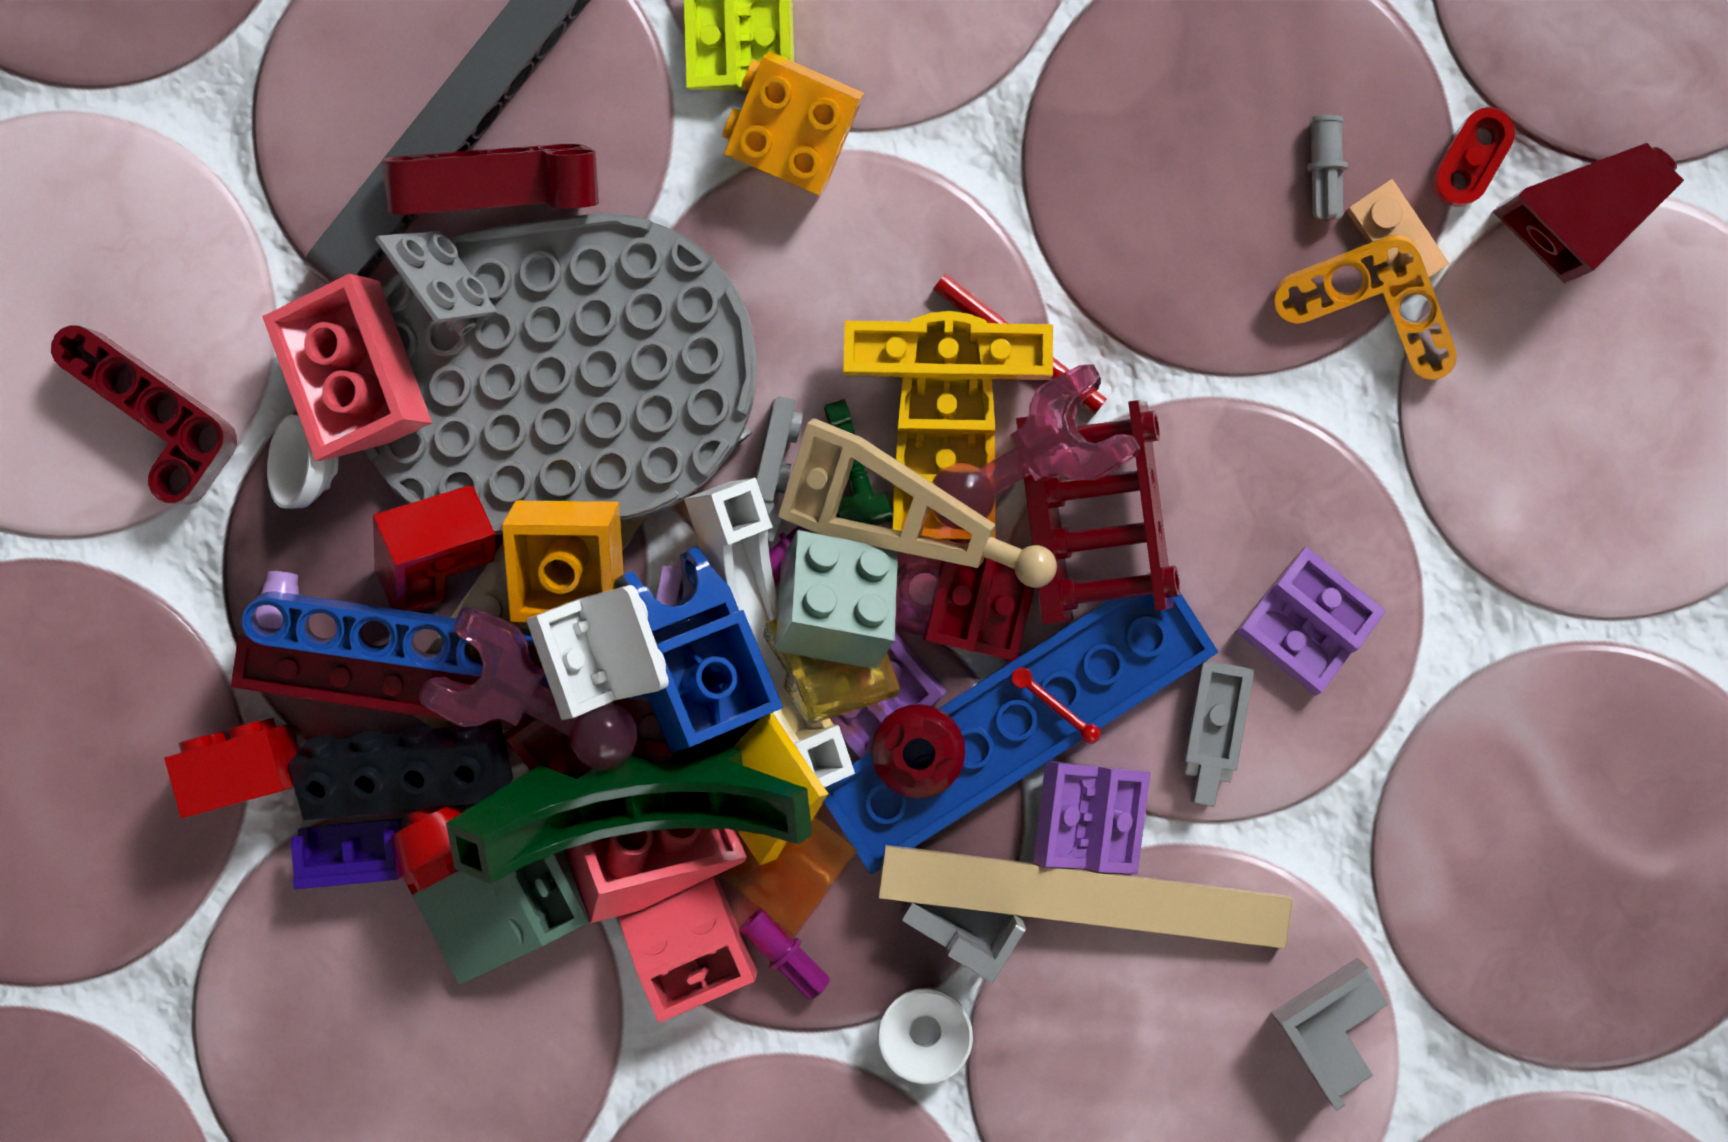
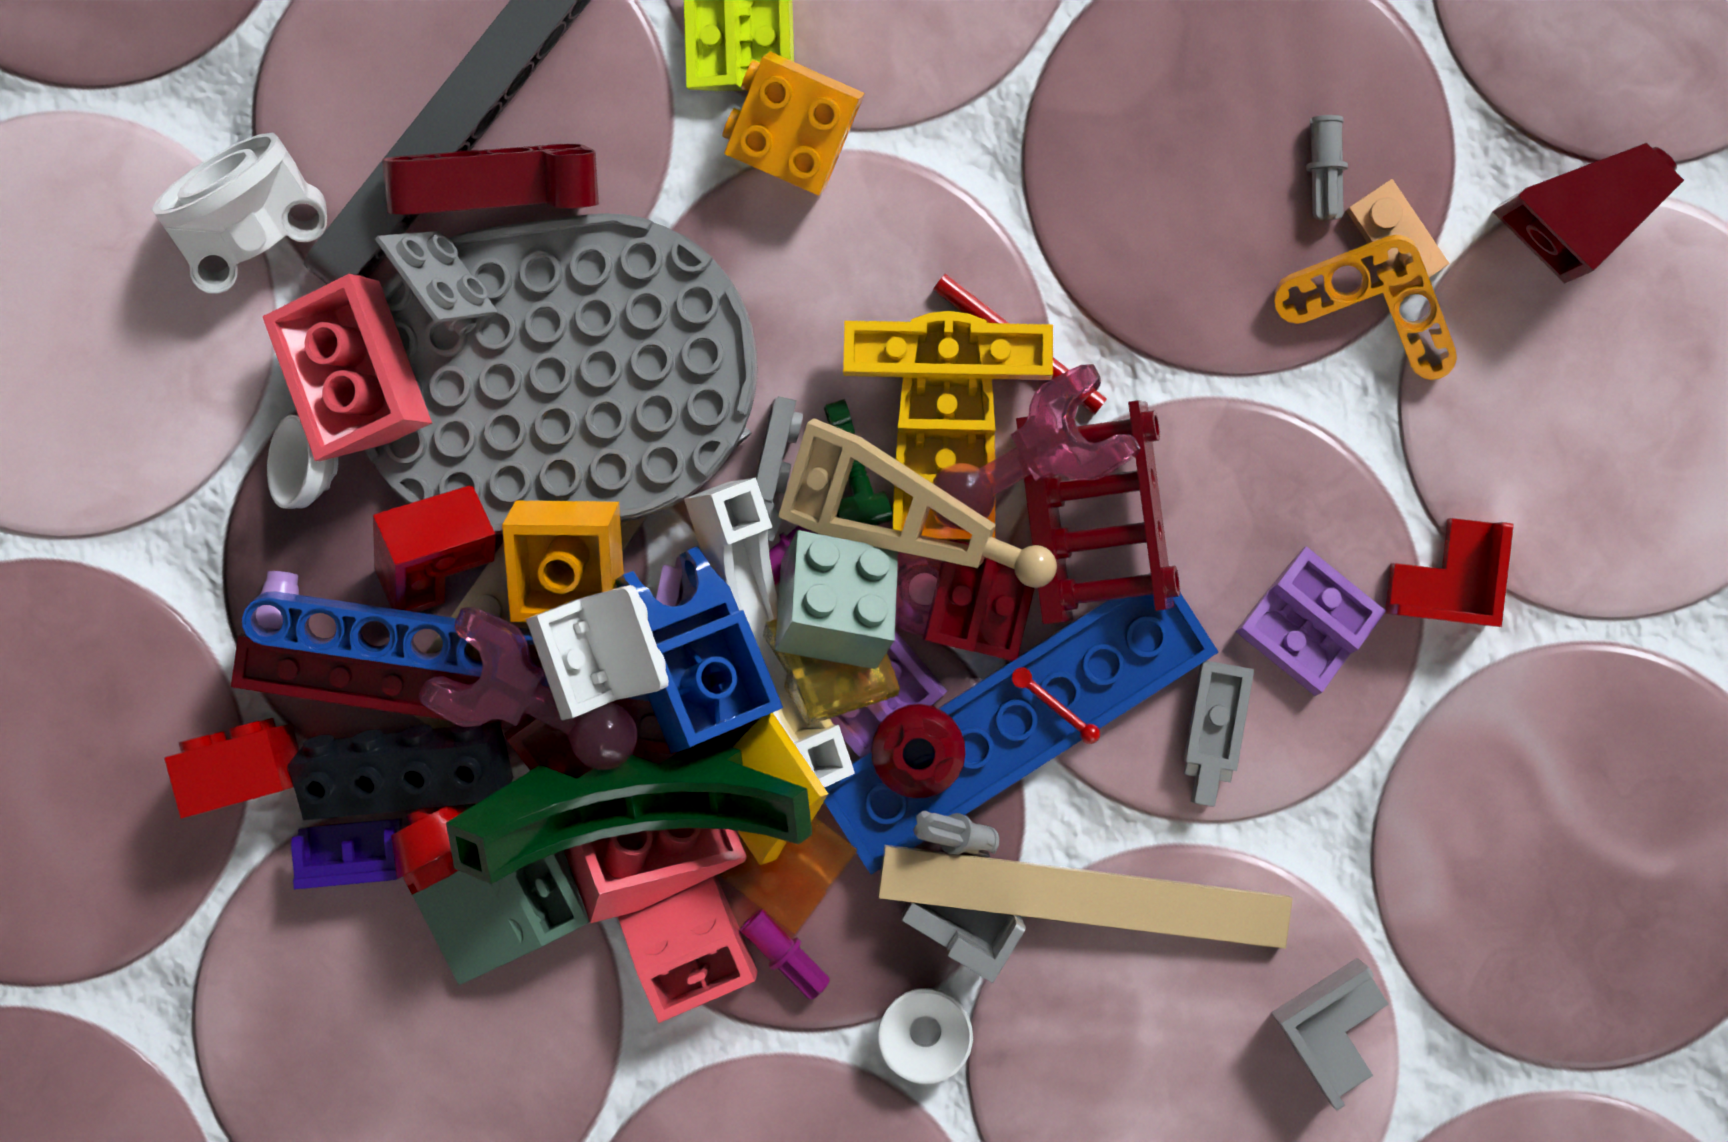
(141, 404): dark red beam -> none
(238, 208): none -> white piece
(957, 834): none -> light grey axle
(1091, 817): medium lavender slope -> none
(1468, 585): none -> red panel
(1472, 159): red plate -> none

